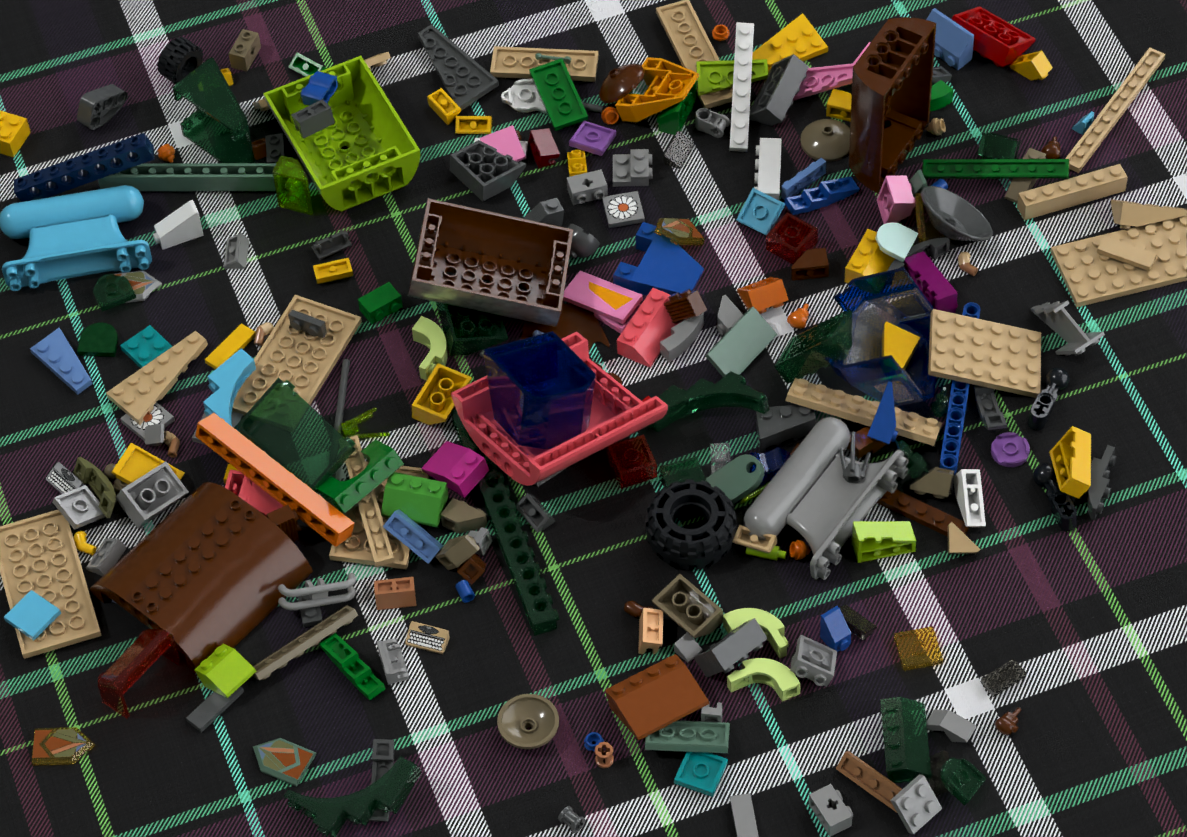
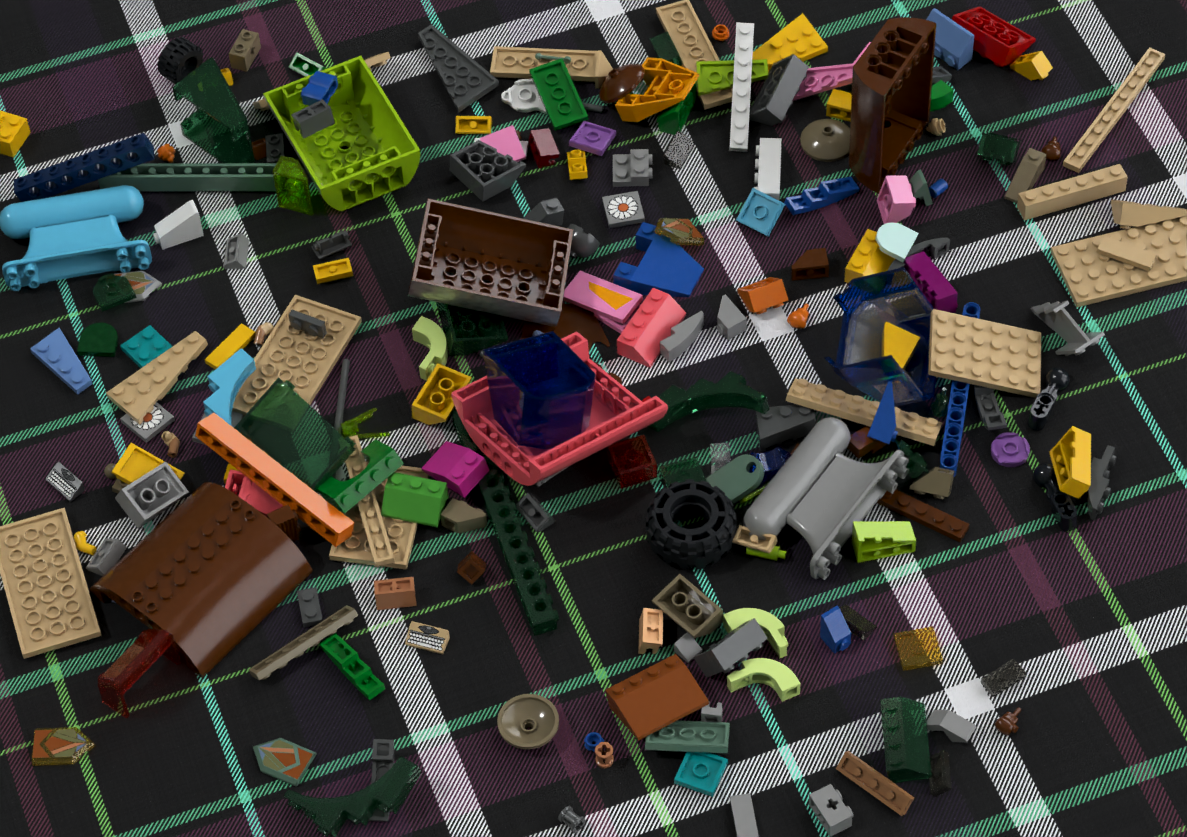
(32, 615): medium azure tile -> none
(79, 507): light grey plate -> none
(98, 482): olive slope -> none
(100, 105): dark grey beam -> none
(154, 434): light grey slope -> none
(211, 709): dark grey tile -> none
(224, 670): lime slope -> none
(318, 594): light grey piece -> none
(380, 303): green brick -> none
(392, 661): light grey hinge -> none
(413, 536): medium blue panel -> none
(443, 105): yellow slope -> none
(457, 551): dark tan slope -> none
(465, 591): blue hinge -> none
(482, 539): light grey tile -> none
(587, 187): light grey brick -> none
(602, 69): none -> tan slope
(610, 115): orange plate -> none
(634, 608): reddish brown arm -> none
(665, 48): none -> clear green hinge
(685, 306): reddish brown brick -> none
(710, 122): light grey piece -> none
(741, 343): sand green tile -> none
(791, 238): clear red brick -> none
(799, 549): orange plate -> none
(803, 179): medium blue plate -> none
(808, 349): clear green slope -> none
(814, 661): light grey plate -> none
(853, 472): dark grey plant -> none
(916, 804): light grey plate -> none
(920, 216): clear yellow tile -> none
(955, 216): dark grey dish -> none
(958, 542): tan slope -> none
(961, 779): clear green tile -> none
(964, 263): arm -> none
(970, 497): white slope -> none
(995, 168): green tile -> none
(1084, 123): medium azure slope -> none

